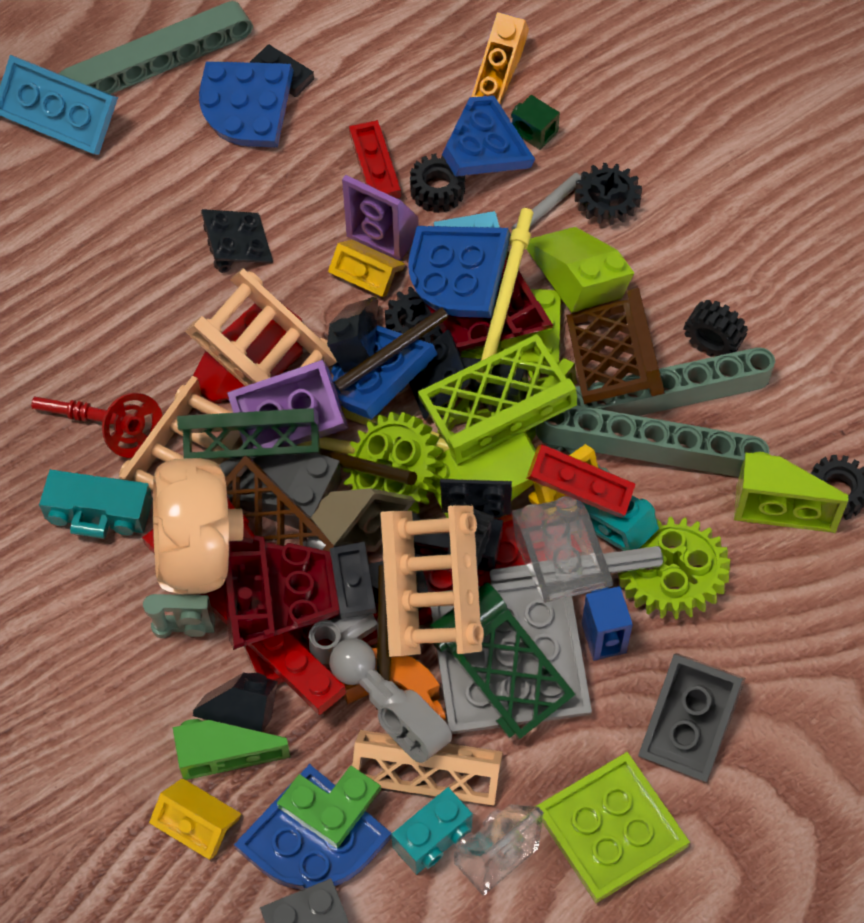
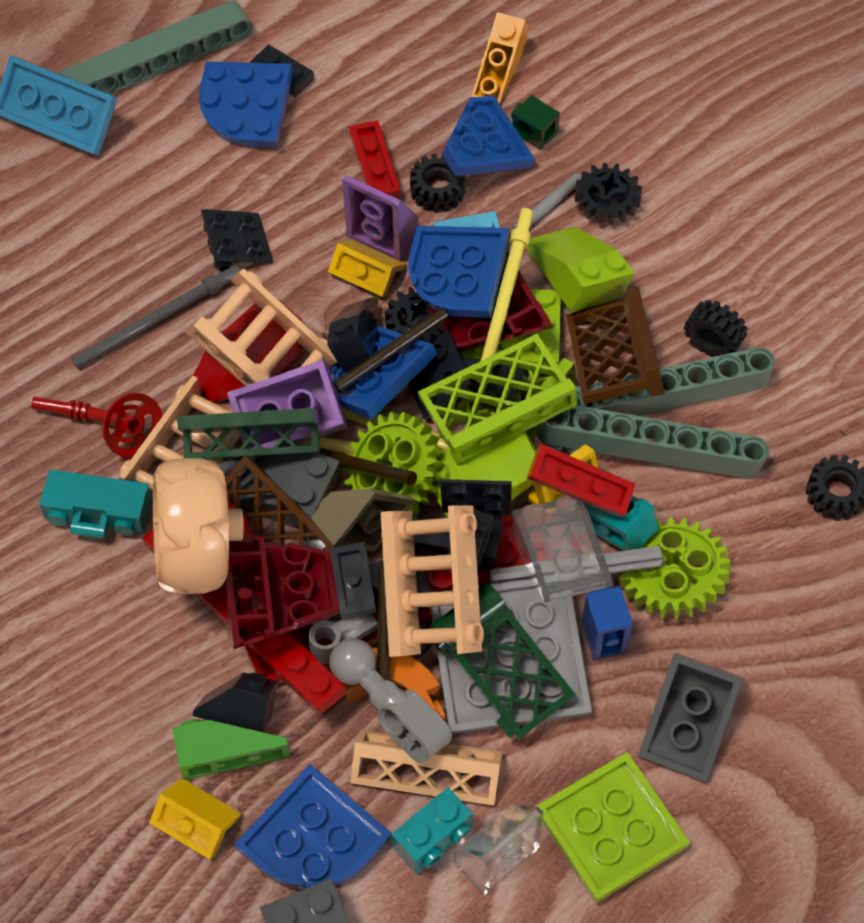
(190, 614): sand green plate -> none
(209, 286): none -> dark grey bar
(334, 813): bright green plate -> none
(785, 495): lime slope -> none

